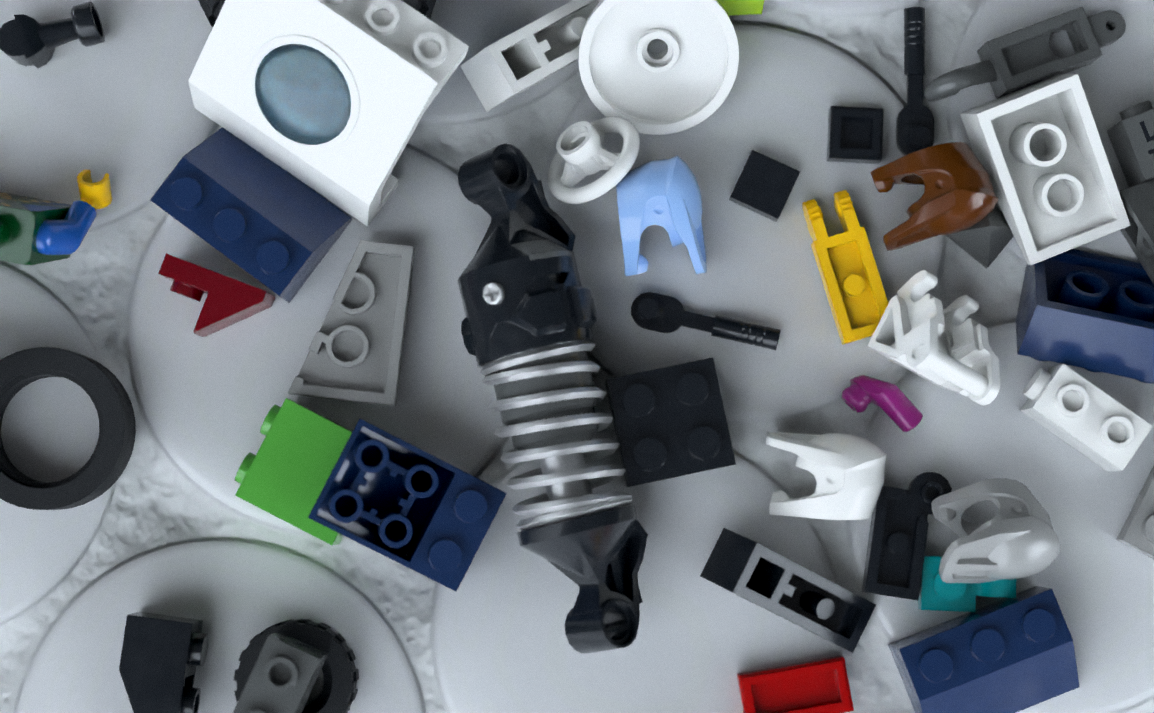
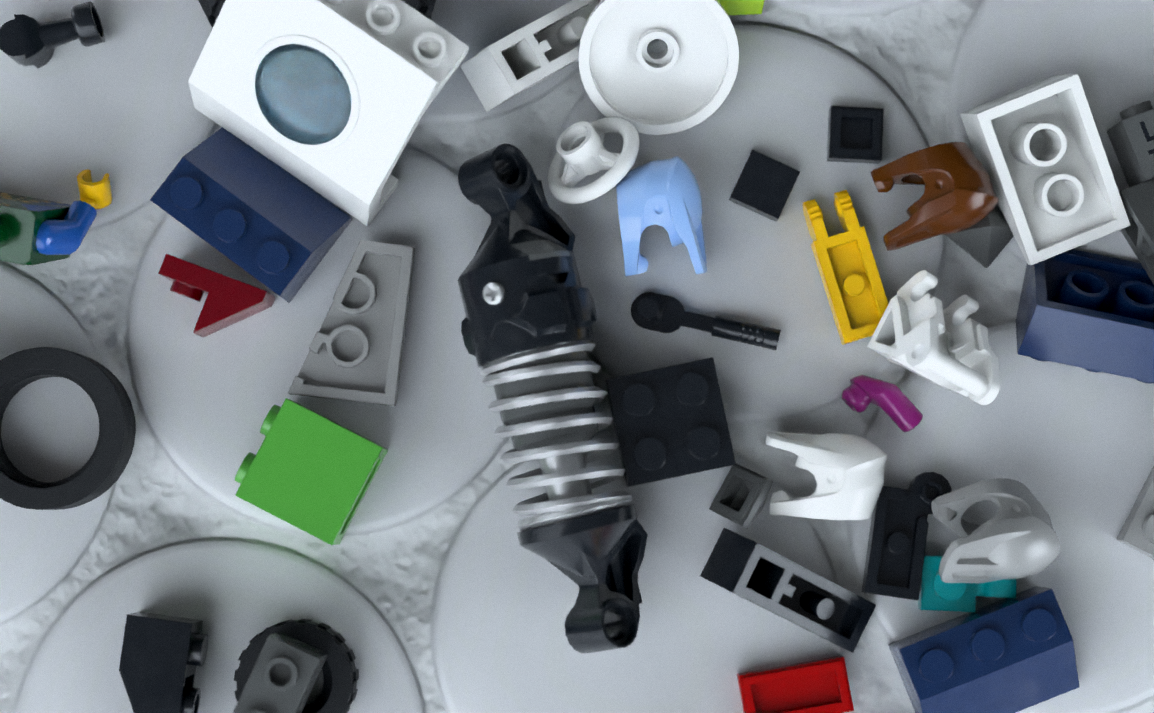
(407, 504): dark blue slope -> none
(741, 496): none -> dark grey slope
(915, 120): black piece -> none
(1026, 57): dark grey piece -> none
(1084, 417): white brick -> none

